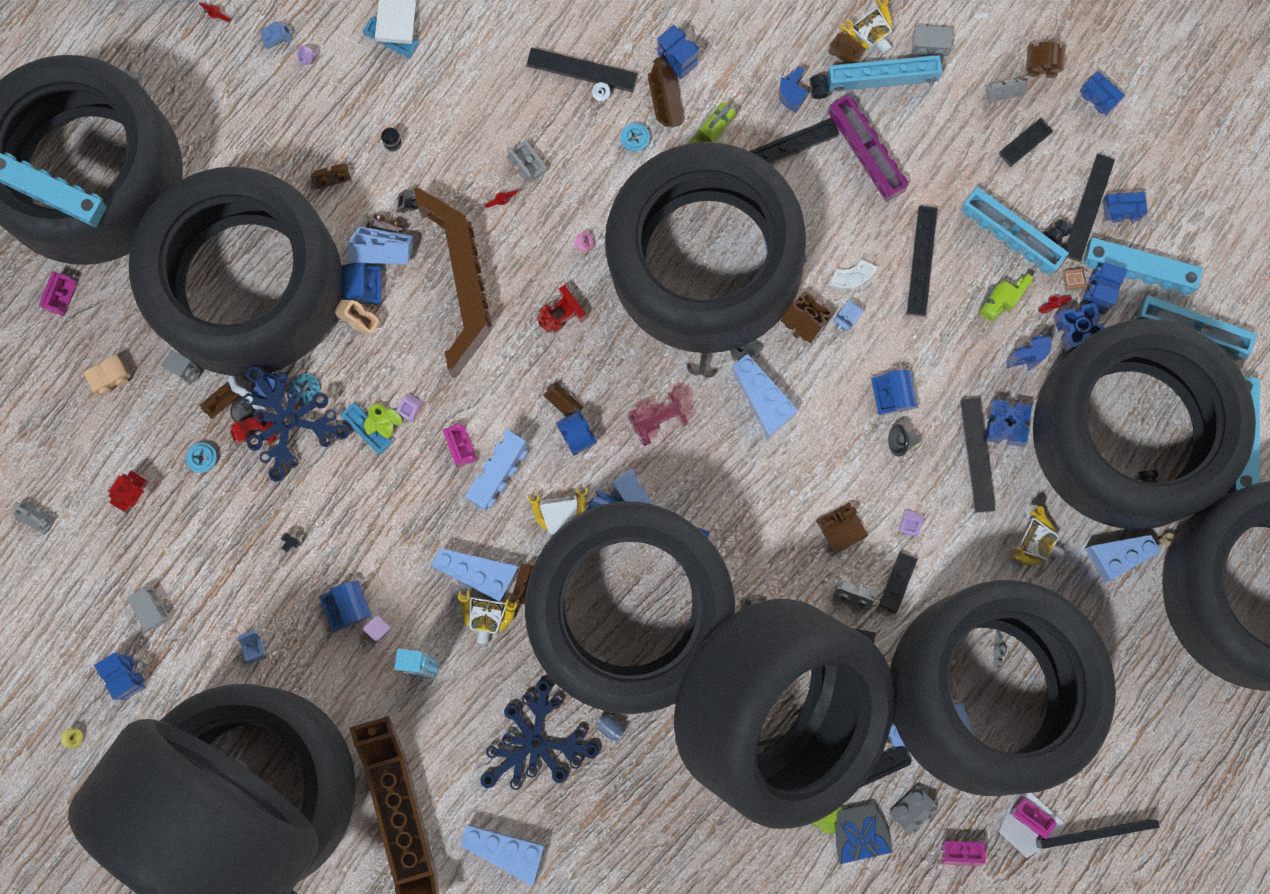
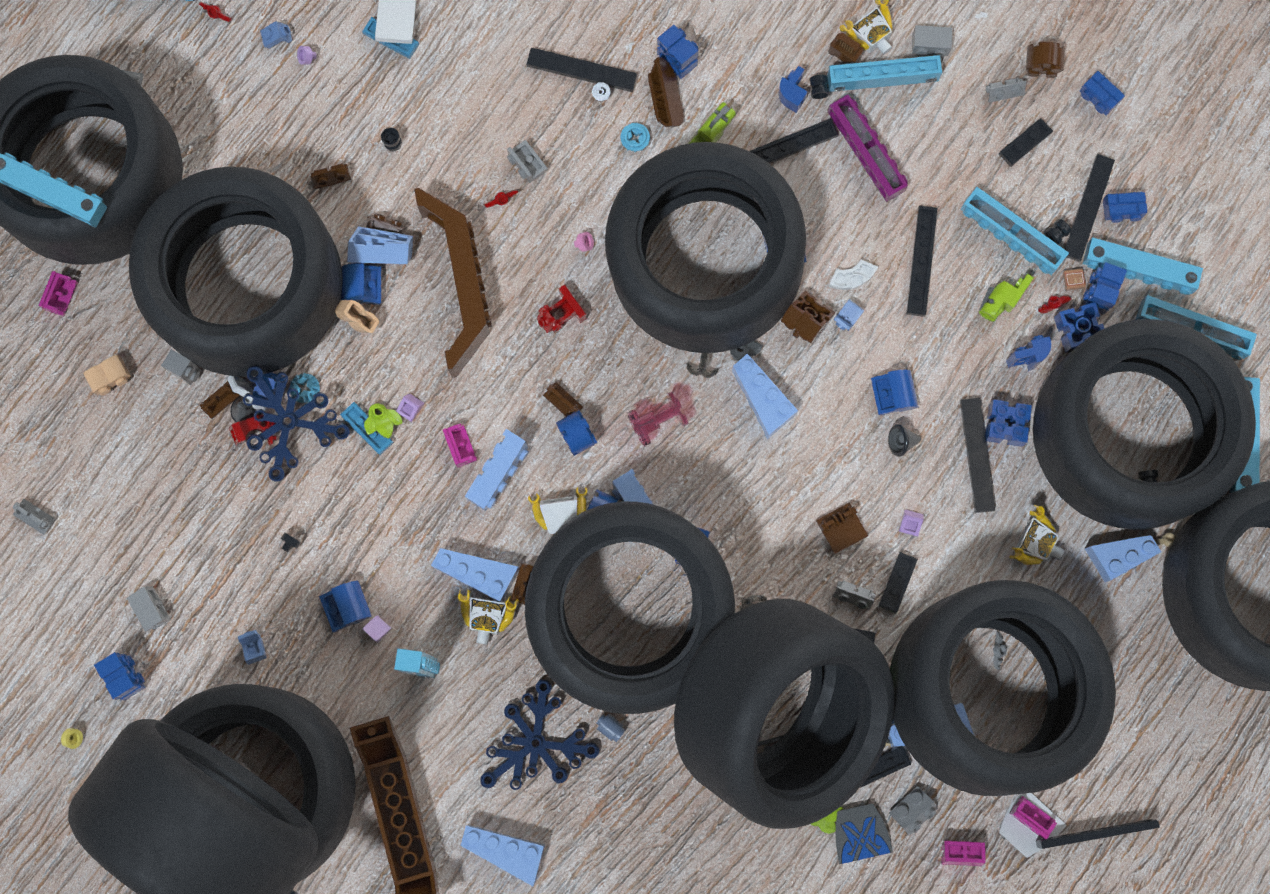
(126, 490): red tile -> none
(197, 450): medium azure gear -> none
(405, 201): black tile -> none

